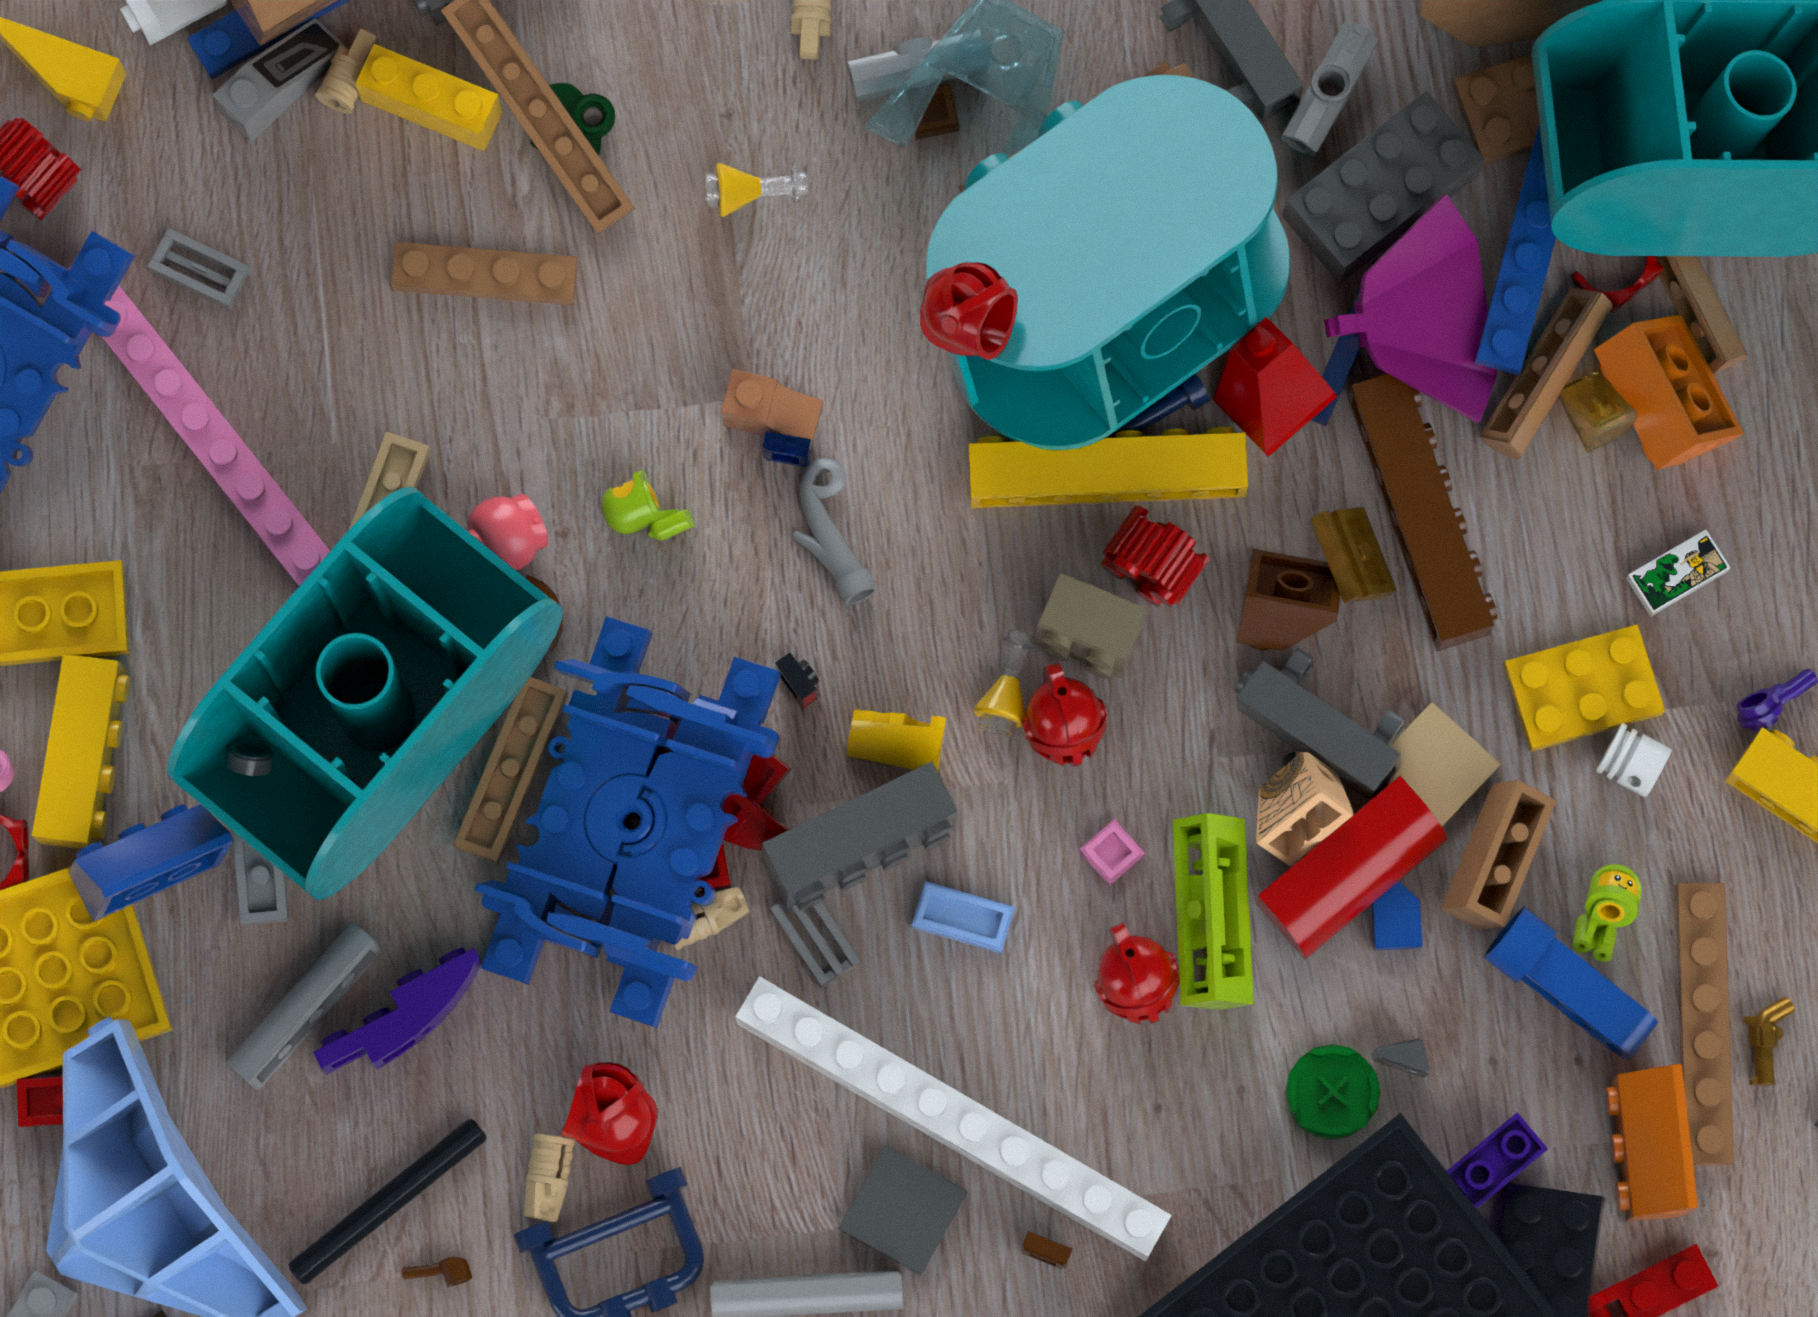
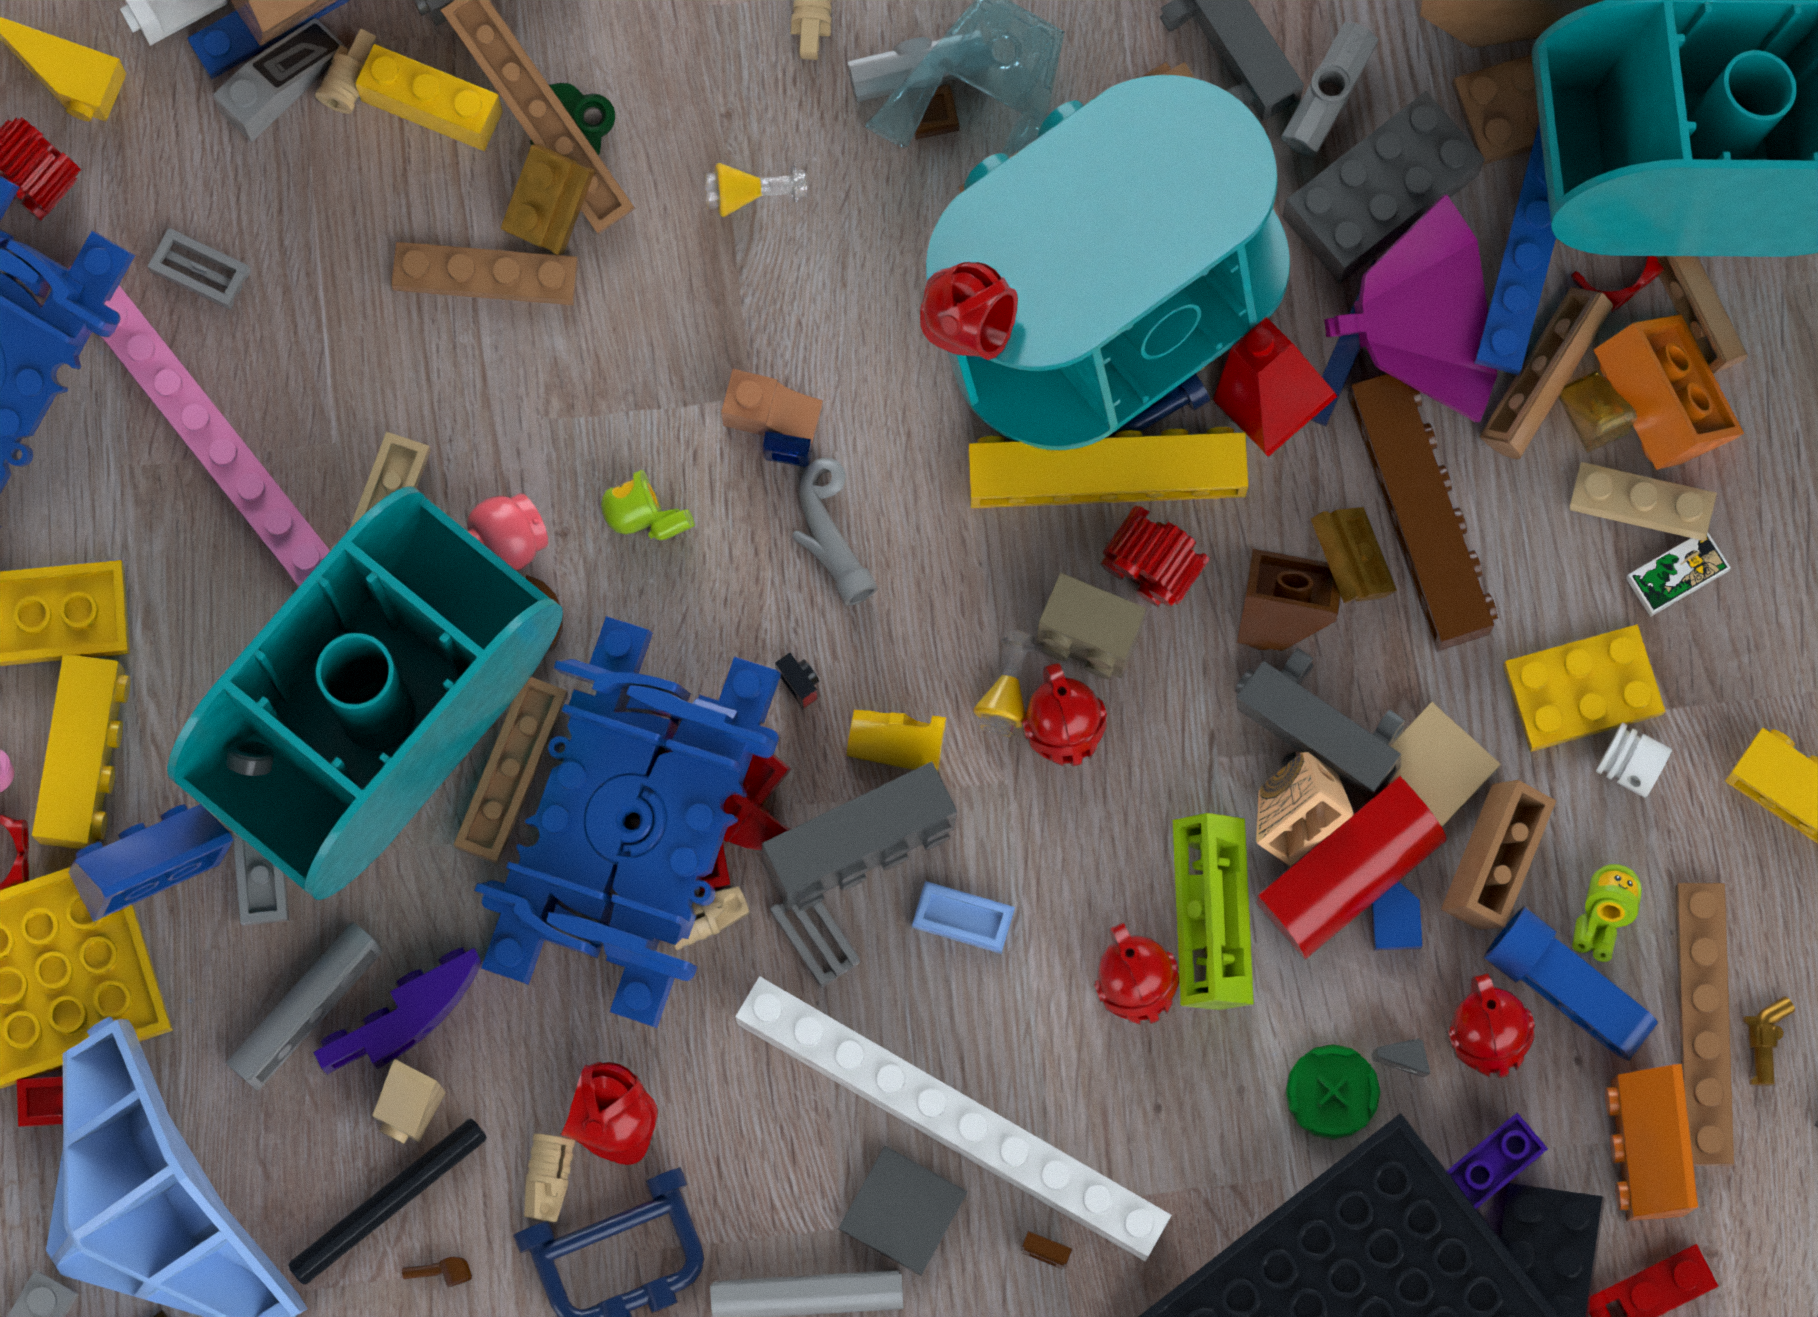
(407, 1103): none -> tan slope
(547, 199): none -> pearl gold plate
(1112, 852): bright pink tile -> none
(1491, 1029): none -> red helmet
(1643, 501): none -> tan plate
(1765, 705): dark purple plate -> none

